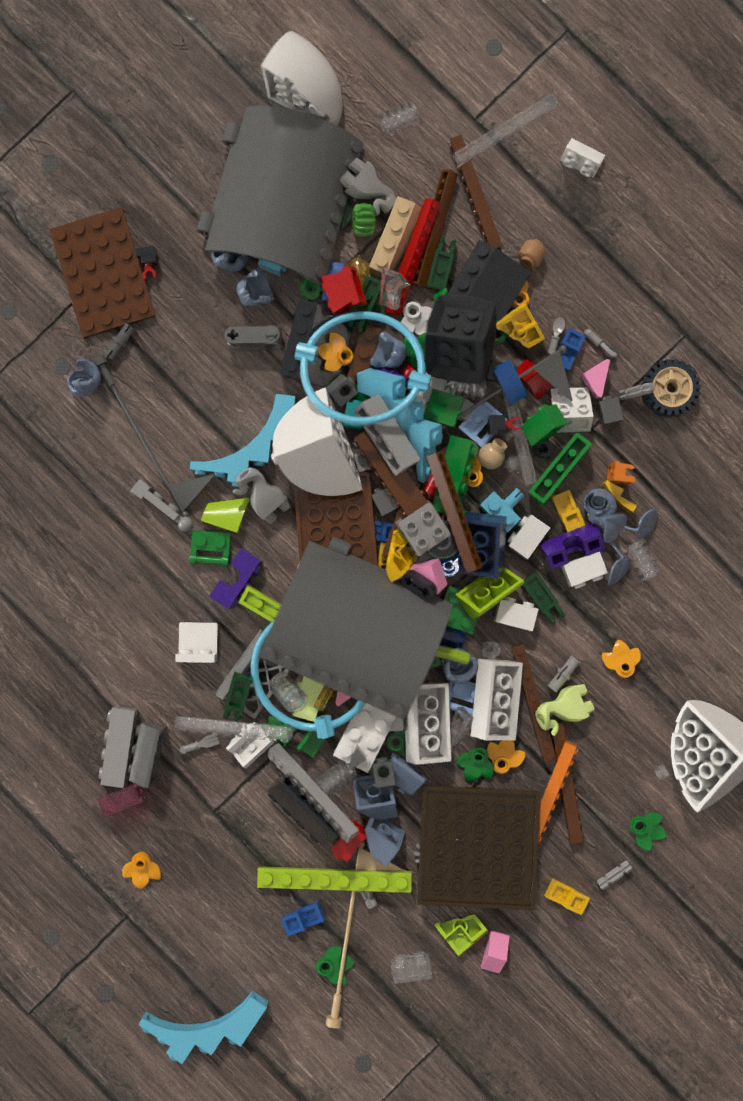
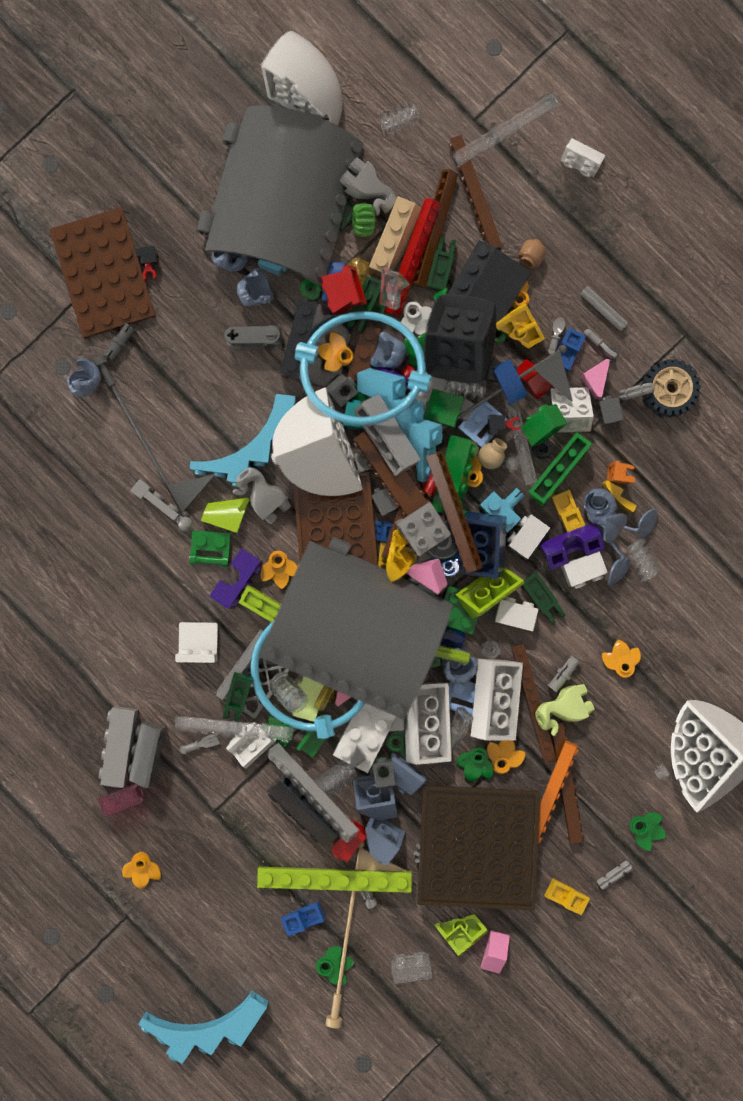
(279, 572): none -> light orange plate
(419, 585): black beam -> none
(607, 311): none -> light grey axle

